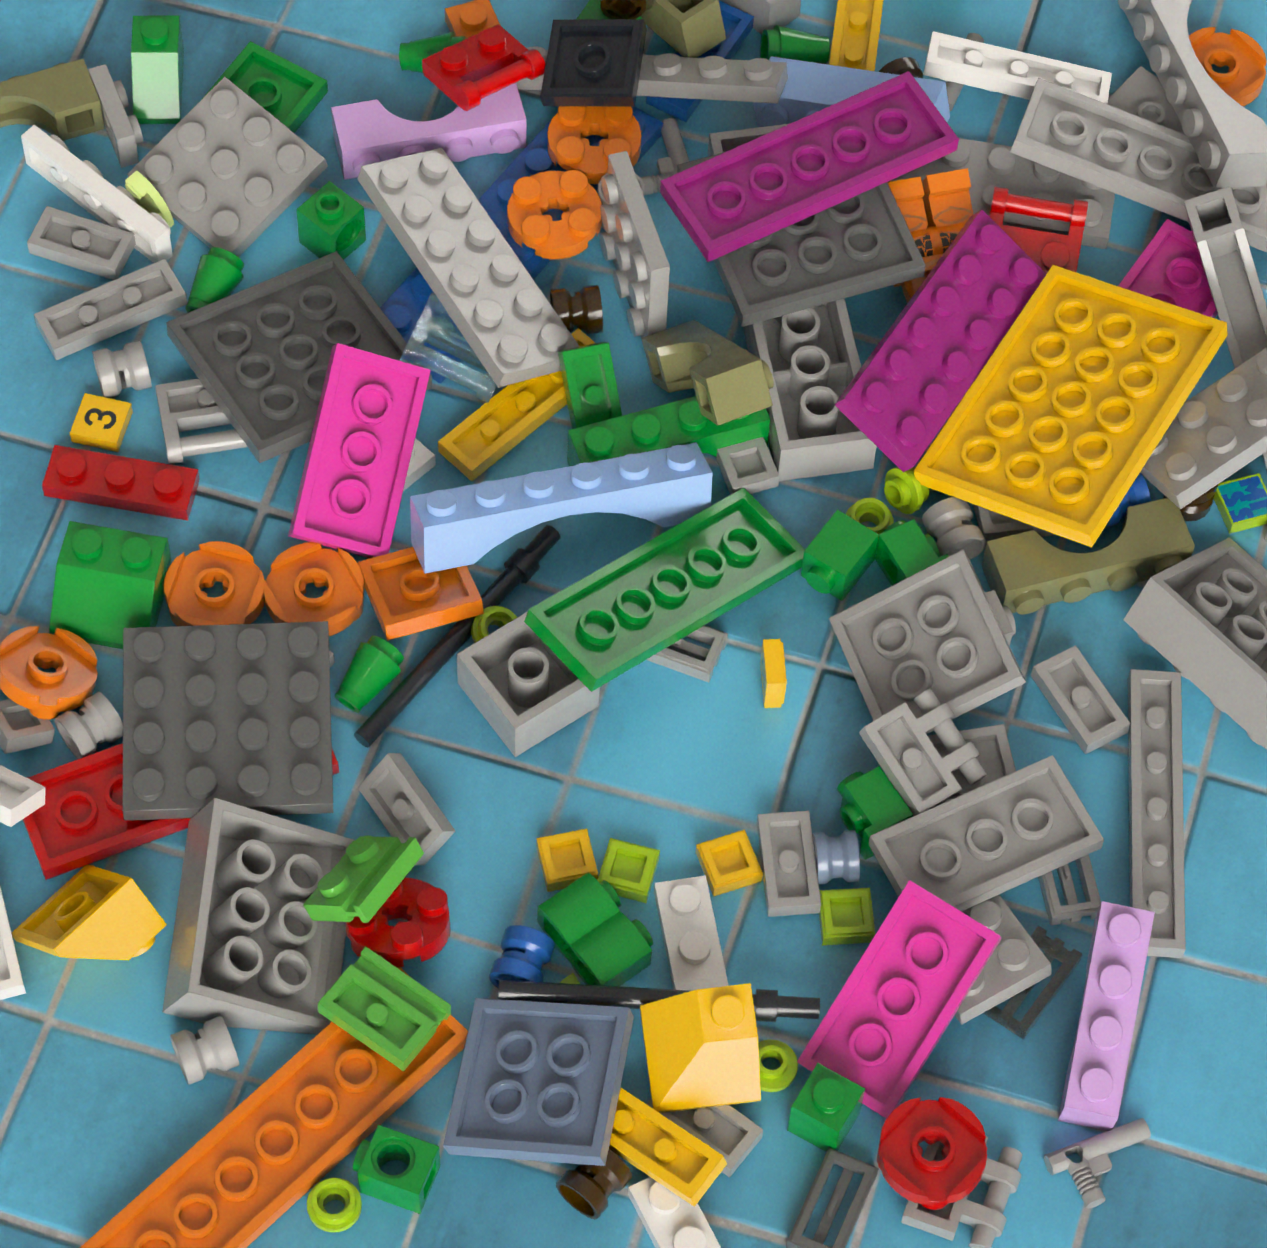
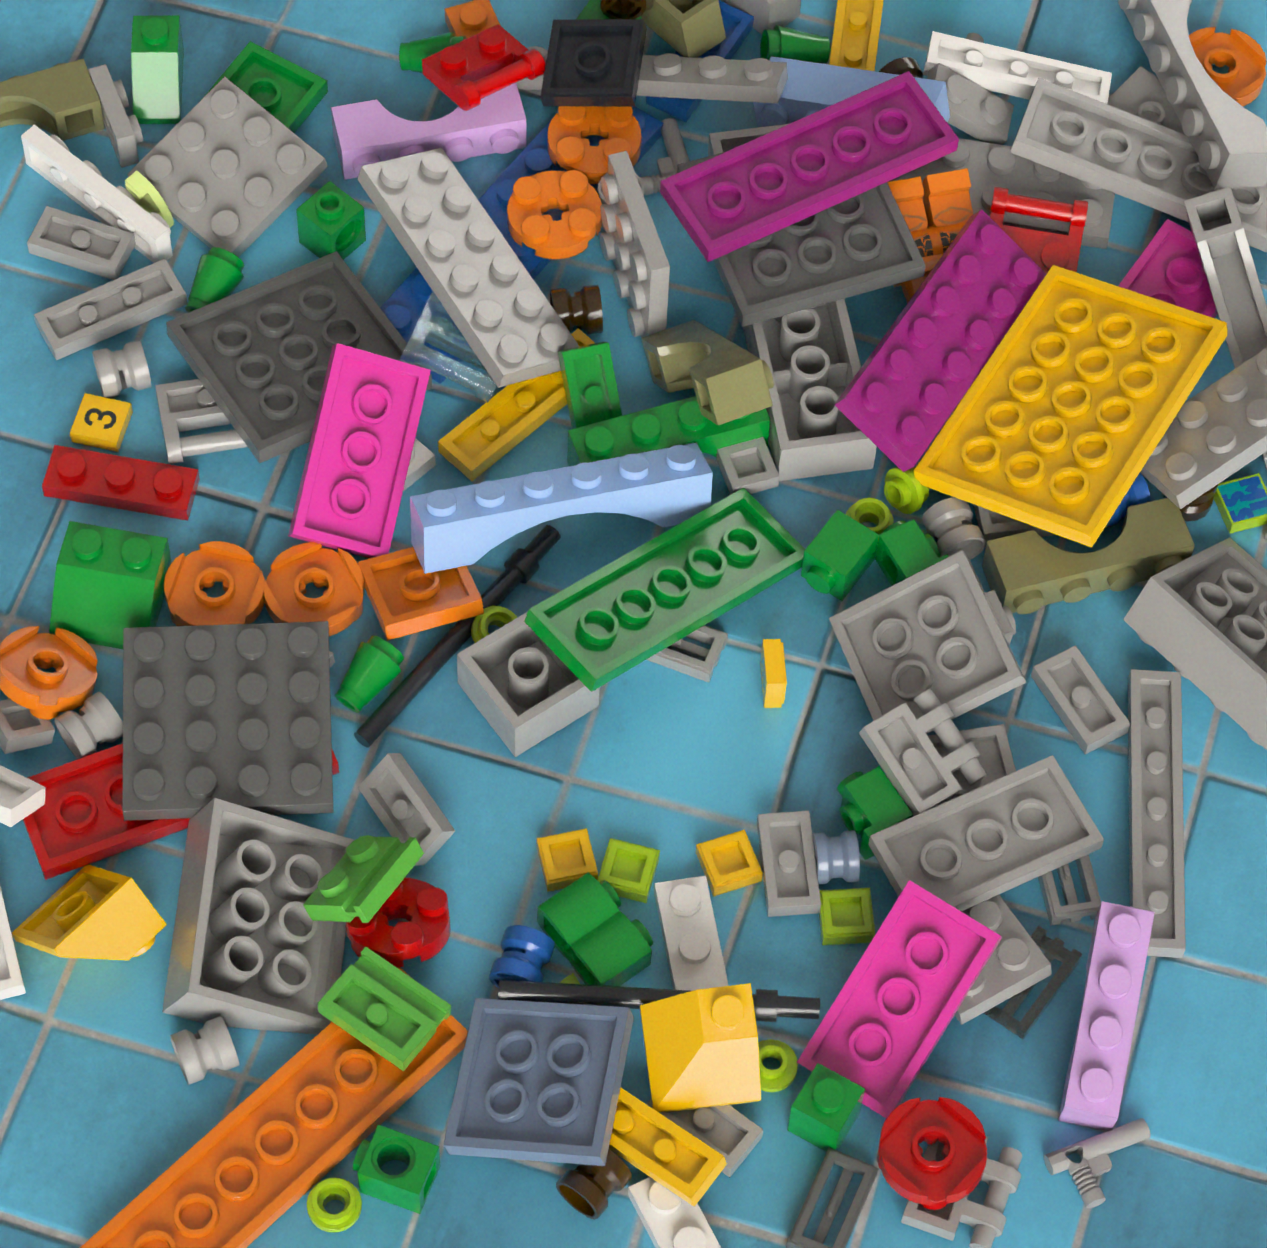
(974, 107): none -> light grey plate

